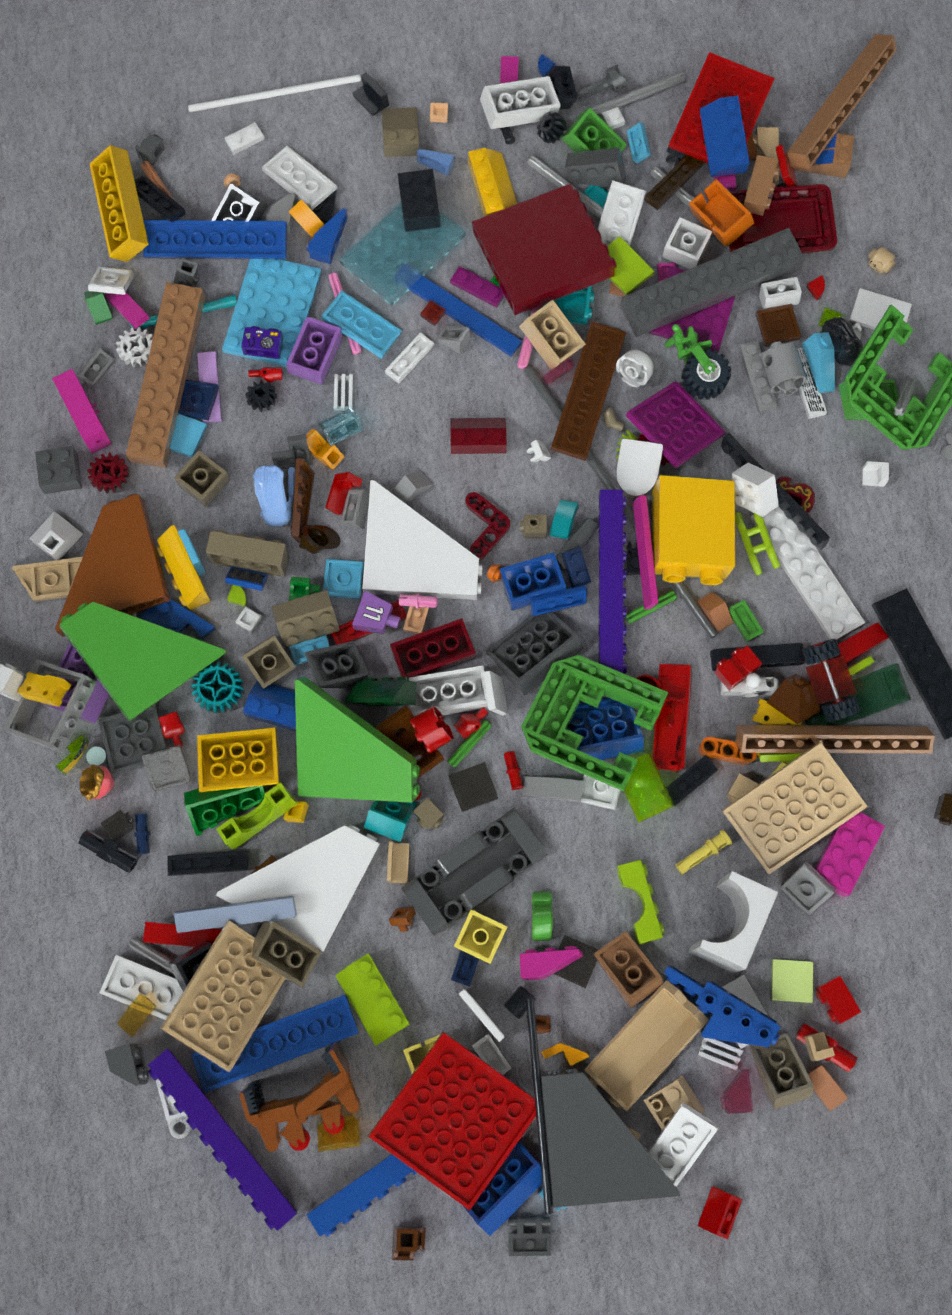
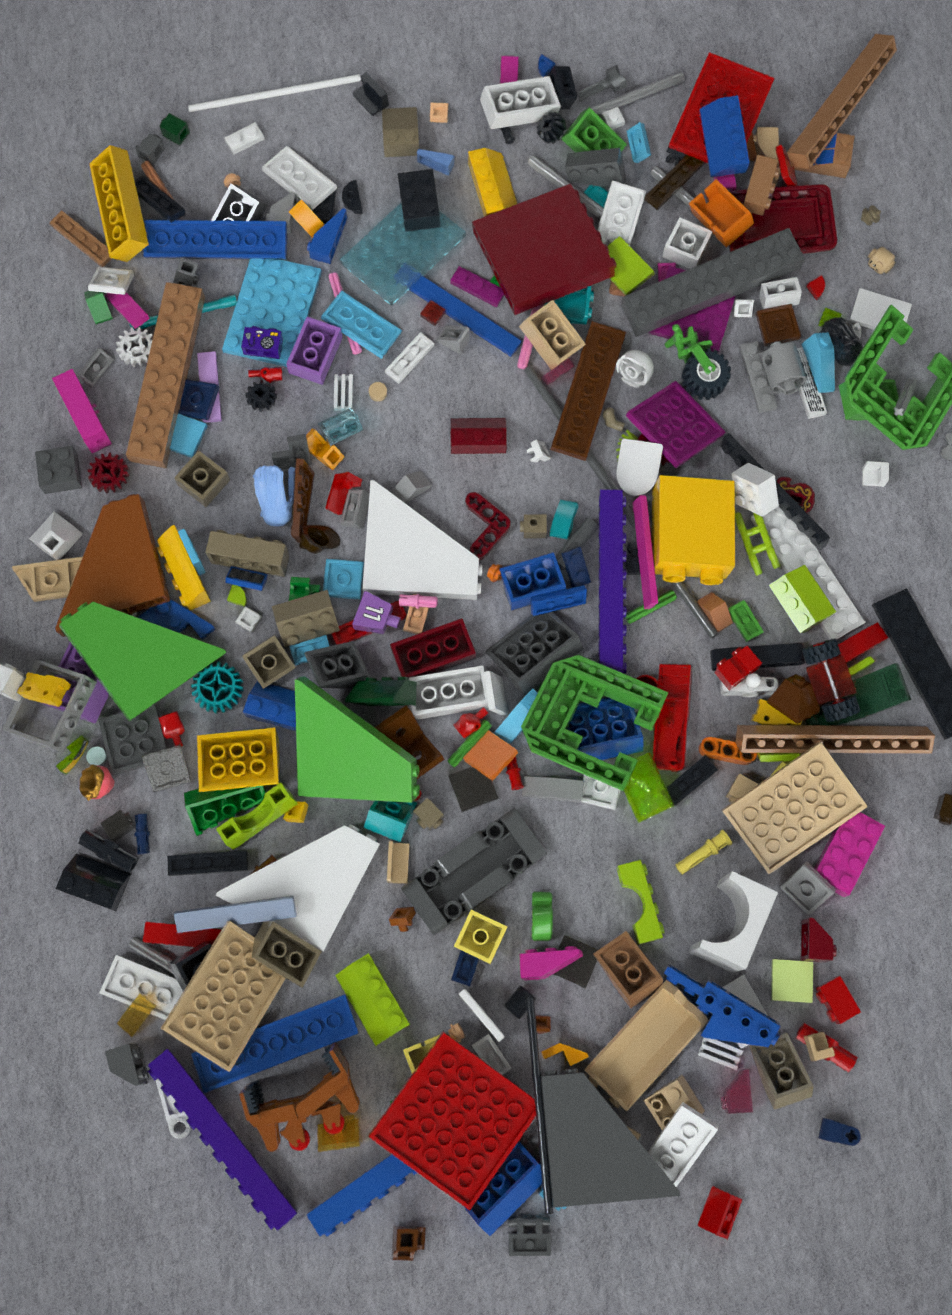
(81, 238): none -> medium nougat plate
(93, 882): none -> black slope
(174, 129): none -> dark green brick
(351, 197): none -> black plate
(377, 391): none -> tan tile
(431, 729): red brick -> none
(456, 1032): none -> light nougat plate
(490, 755): none -> orange tile
(512, 724): none -> medium azure slope
(743, 307): none -> white slope
(802, 599): none -> lime slope
(816, 942): none -> dark red slope
(826, 1088): nougat slope -> none
(835, 1132): none -> dark blue piece
(870, 215): none -> dark tan wheel

